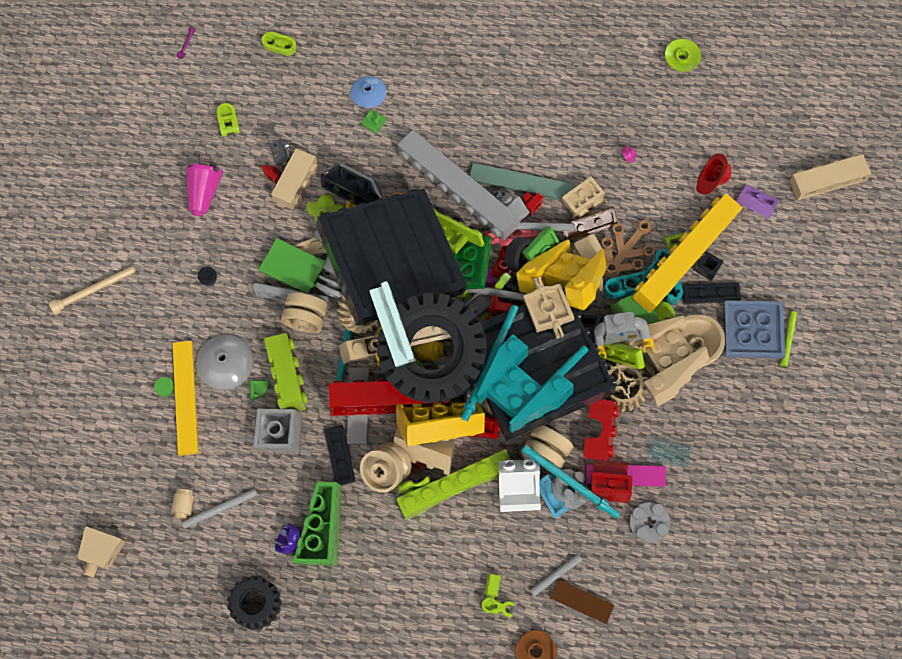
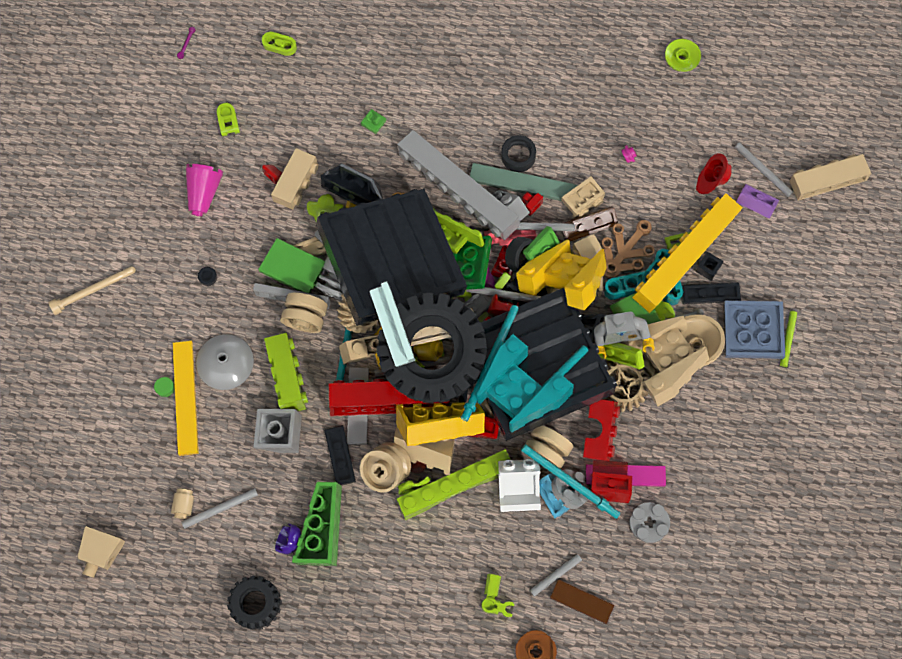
(258, 388): bright green tile -> none
(280, 151): dark grey hinge -> none
(370, 98): medium blue dish -> none
(518, 166): none -> black tyre
(548, 307): tan plate -> none
(669, 453): clear light blue tile -> none
(763, 169): none -> light grey bar

